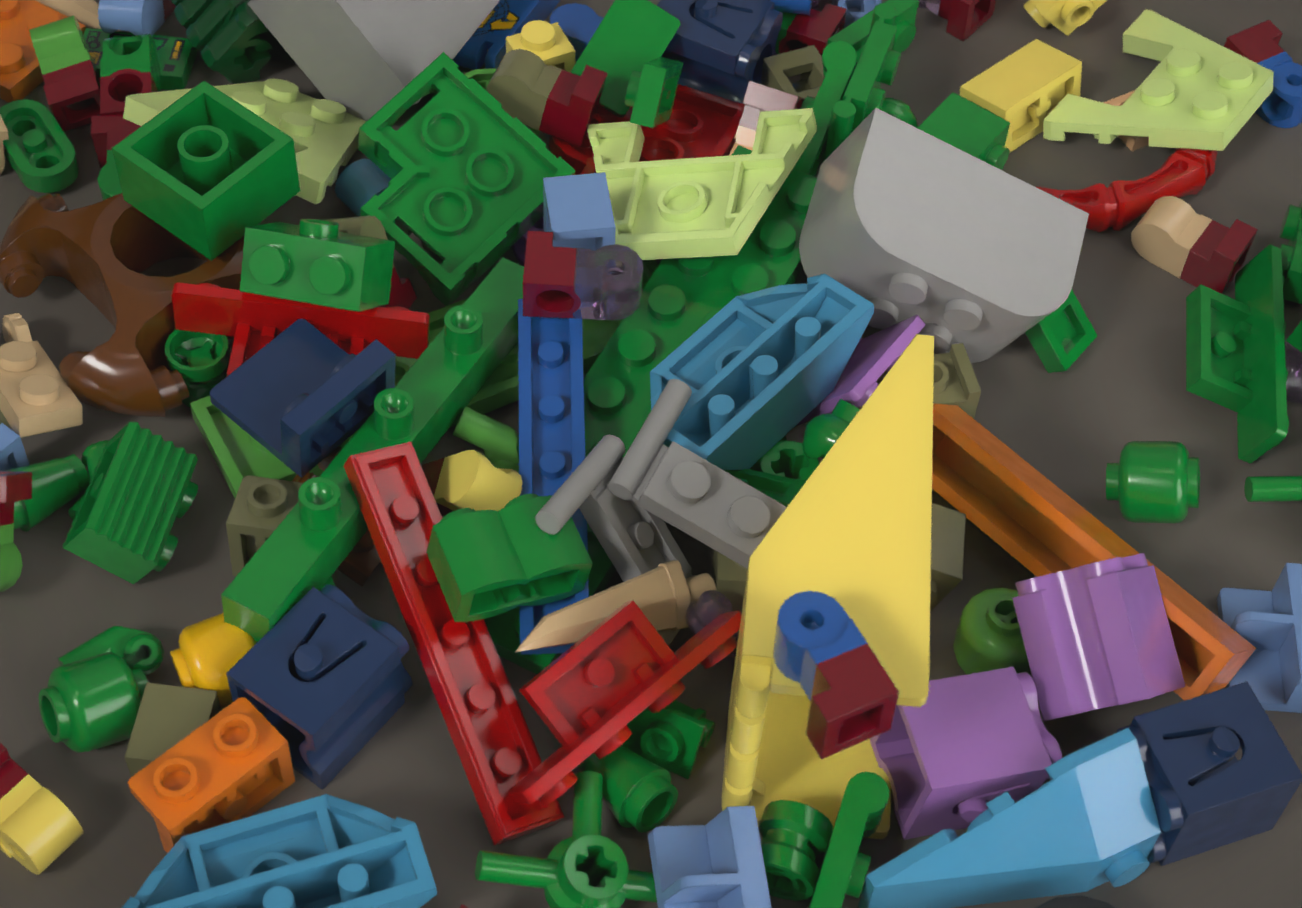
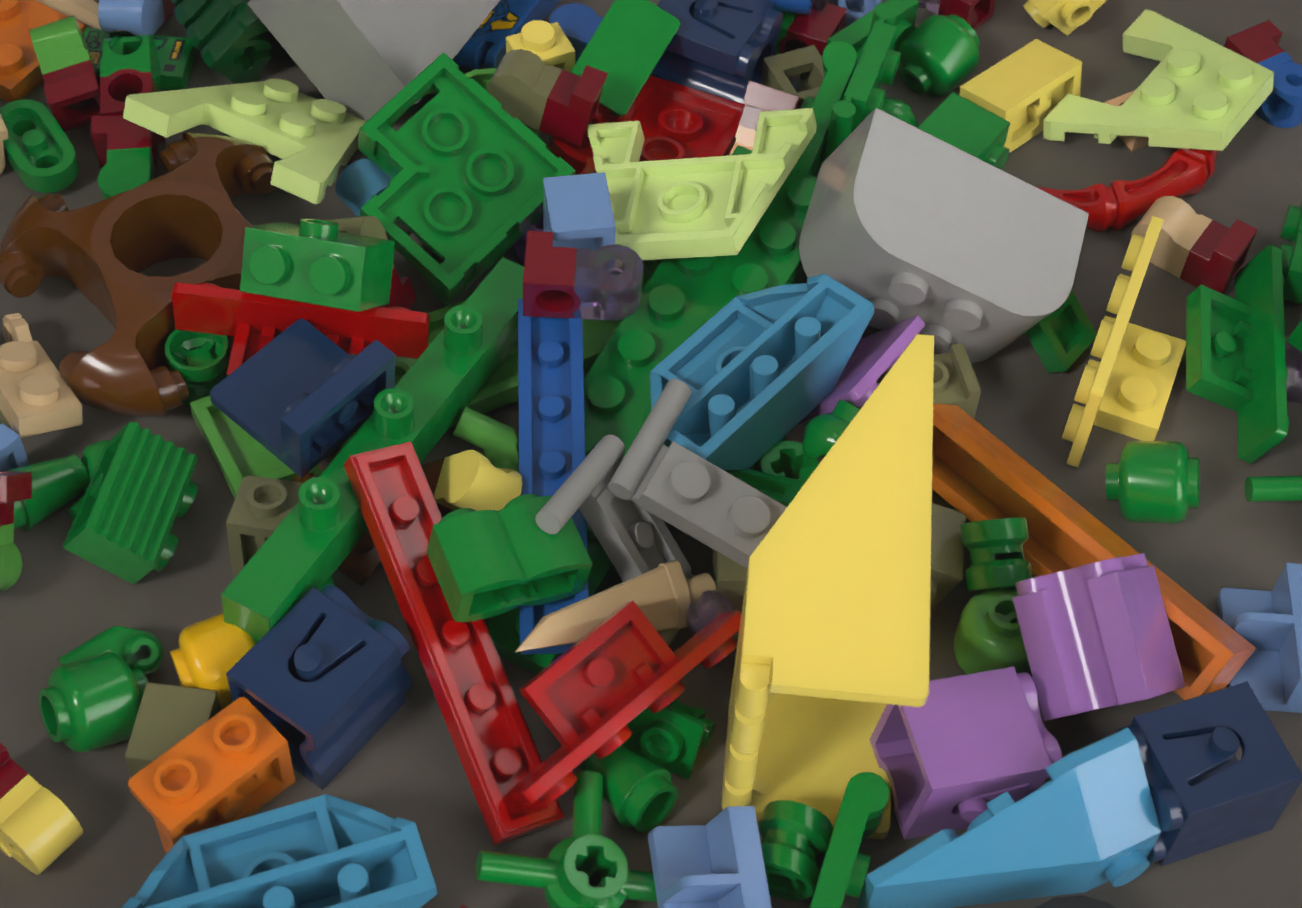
(207, 169): green brick -> none
(653, 91): green plate -> none
(837, 671): leg -> none
(939, 55): none -> green head
(991, 539): none -> green wheel
(1136, 366): none -> light yellow bracket

